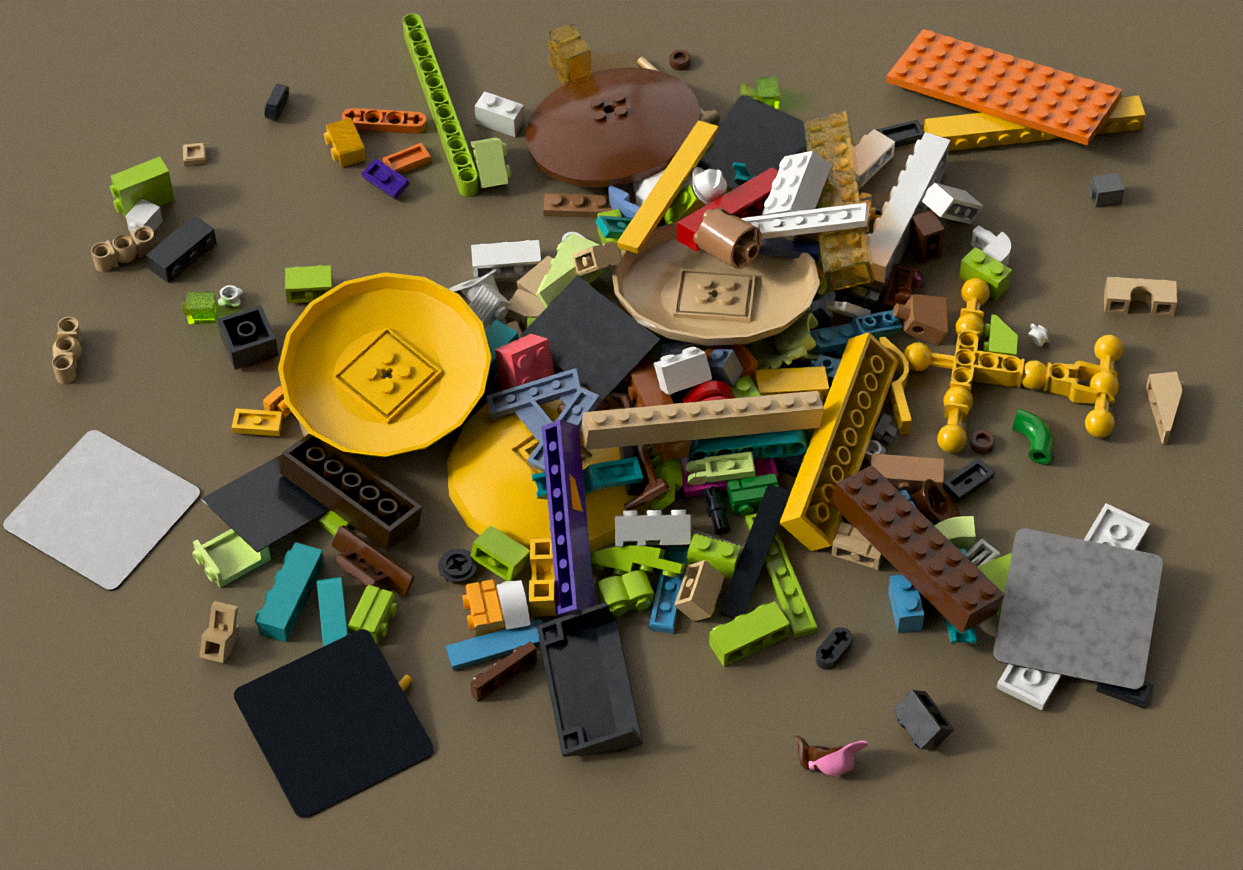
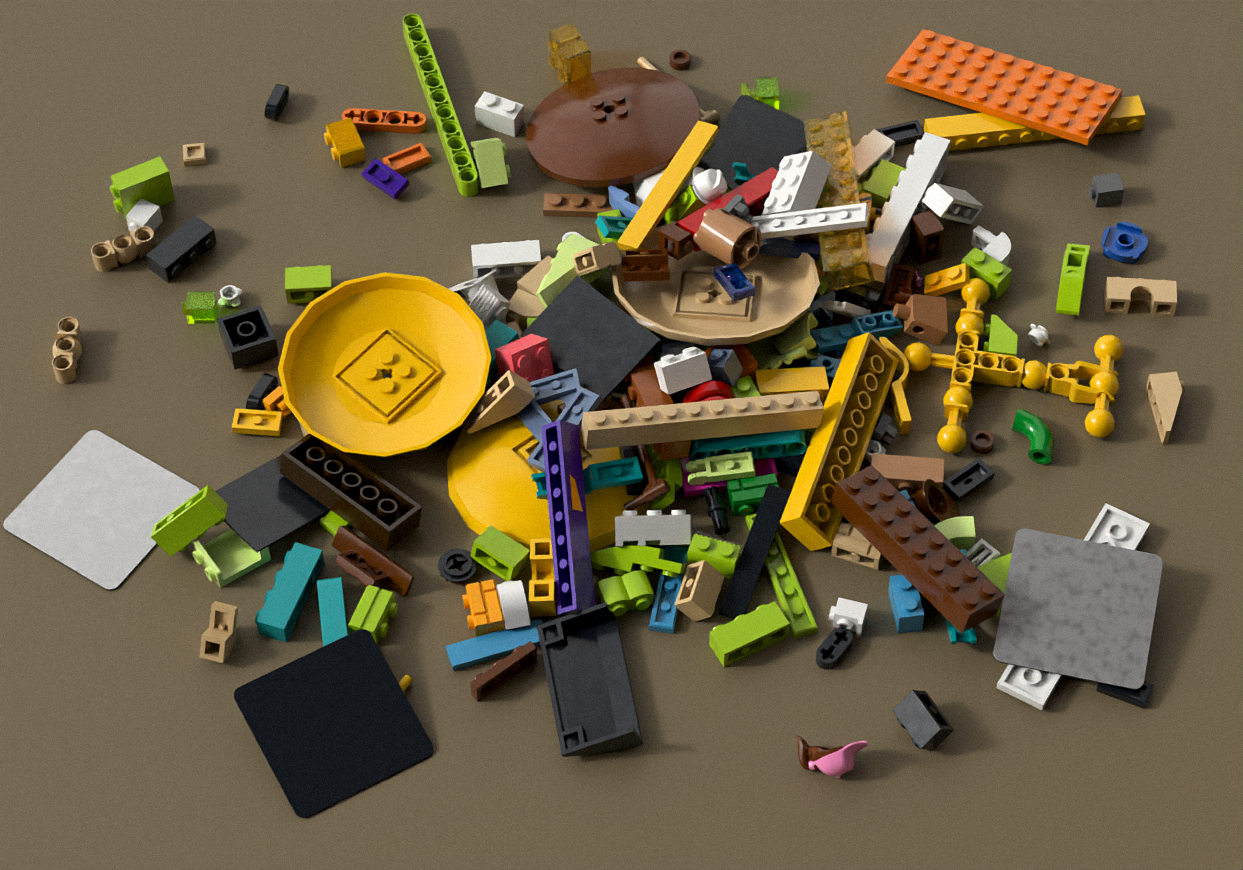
(189, 521): none -> lime brick
(262, 389): none -> black beam
(501, 401): none -> tan slope
(645, 265): none -> reddish brown slope
(675, 240): none -> reddish brown brick
(734, 282): none -> clear blue plate
(739, 208): none -> dark grey tile
(849, 615): none -> white brick
(881, 182): none -> lime brick
(947, 280): none -> yellow plate
(1072, 279): none -> lime slope
(1129, 252): none -> blue plate

